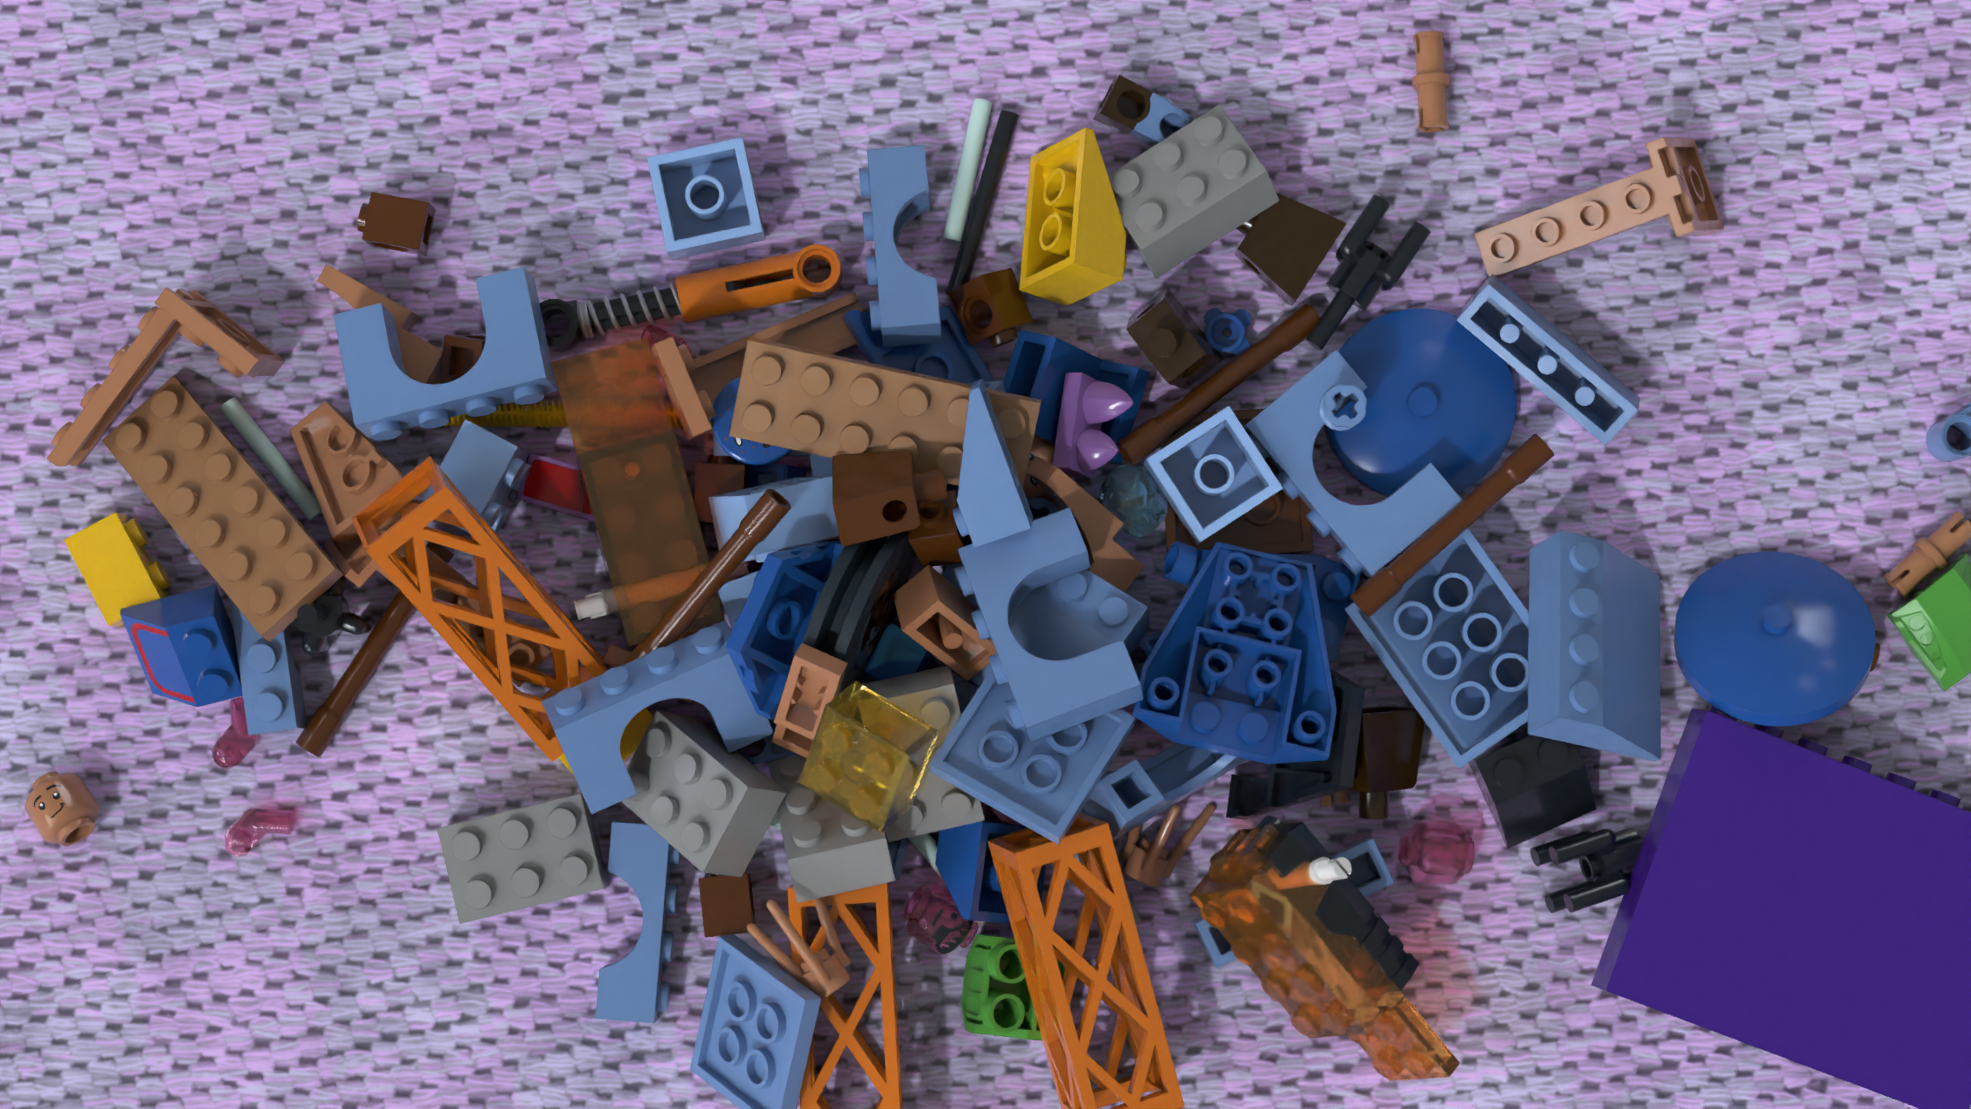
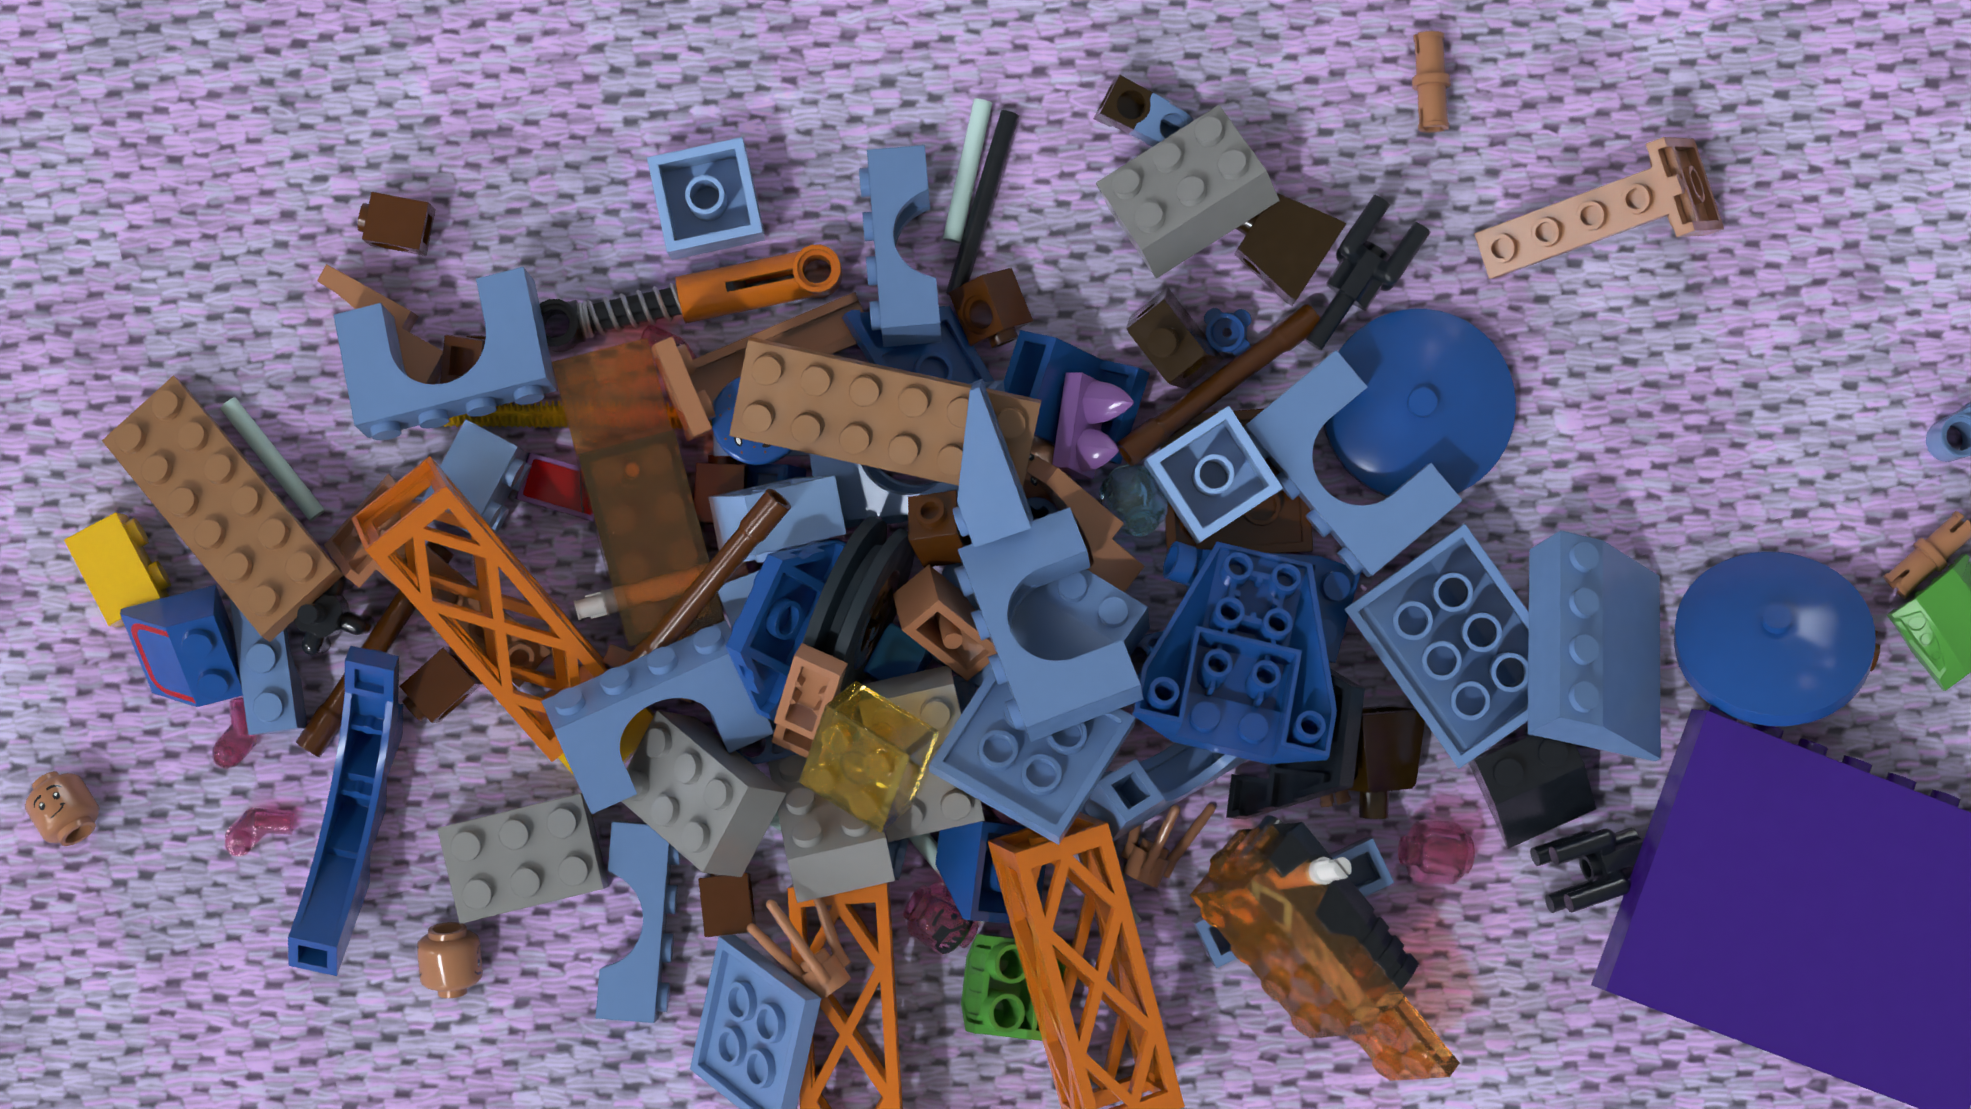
(177, 313): nougat bracket -> none
(341, 467): nougat wing -> none
(353, 812): none -> blue arch
(438, 686): none -> reddish brown brick
(449, 959): none -> nougat head
(881, 494): reddish brown torso -> none
(1071, 223): yellow slope -> none
(1357, 410): medium blue bush -> none
(1512, 472): reddish brown piece -> none
(1549, 359): medium blue brick -> none

